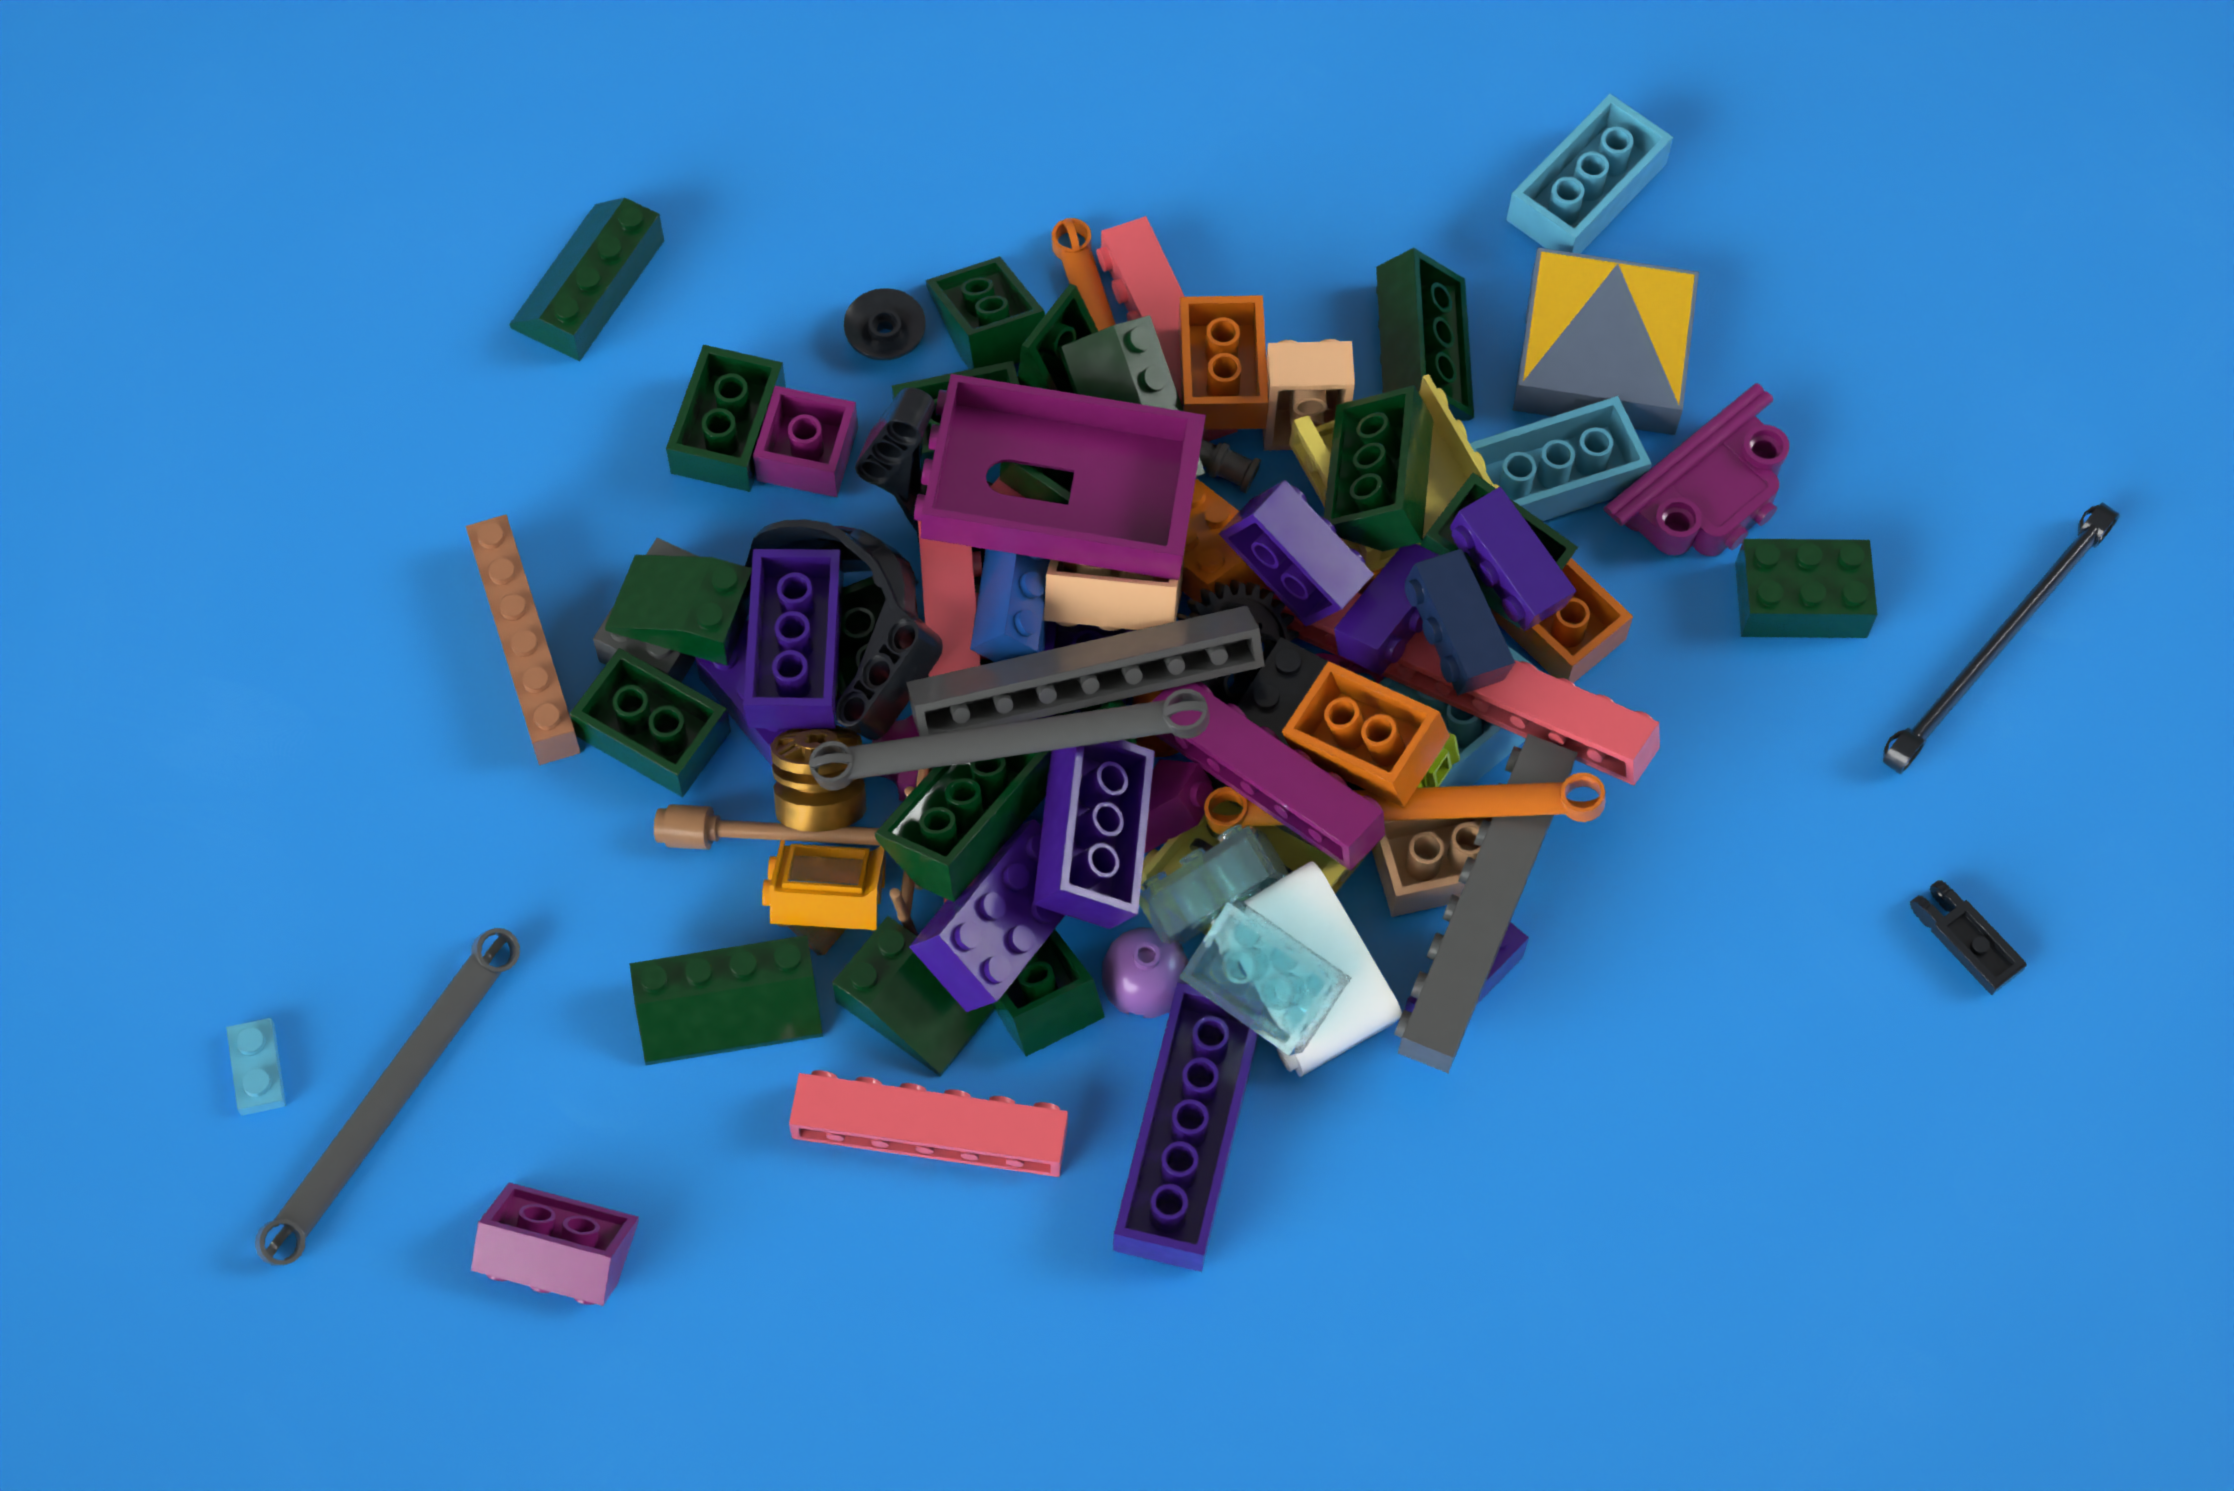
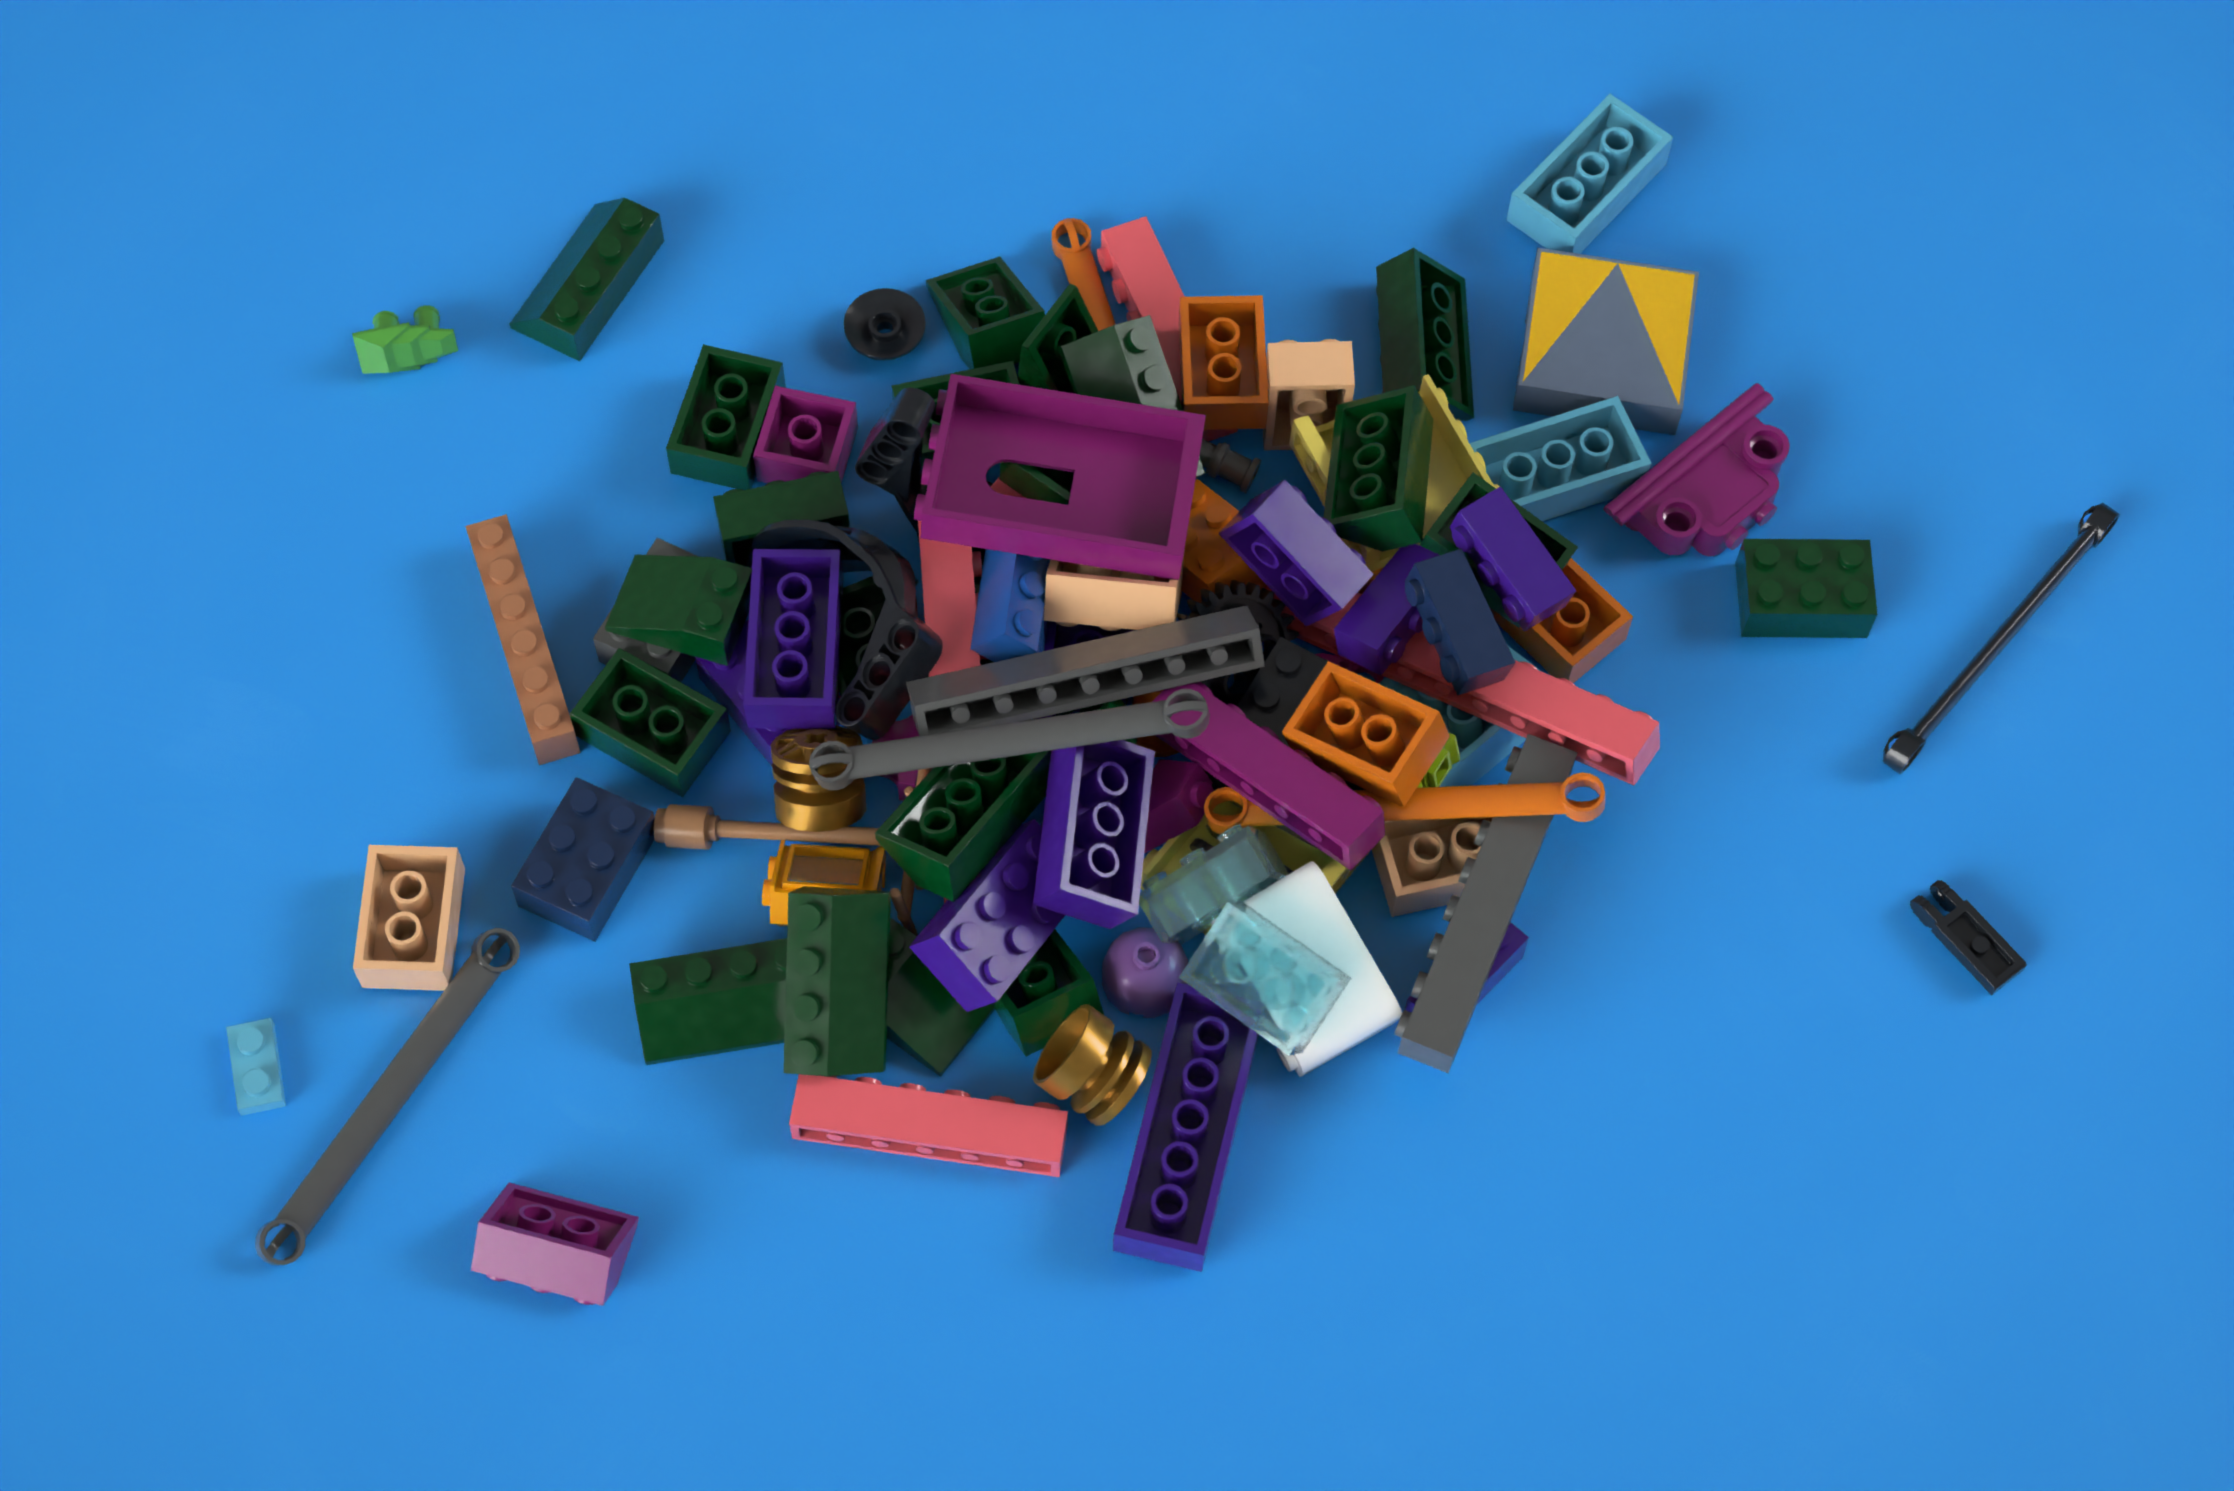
(403, 346): none -> bright green connector
(409, 917): none -> light nougat brick
(584, 859): none -> dark blue brick
(748, 511): none -> dark green brick
(836, 981): none -> dark green slope
(1092, 1065): none -> pearl gold wheel

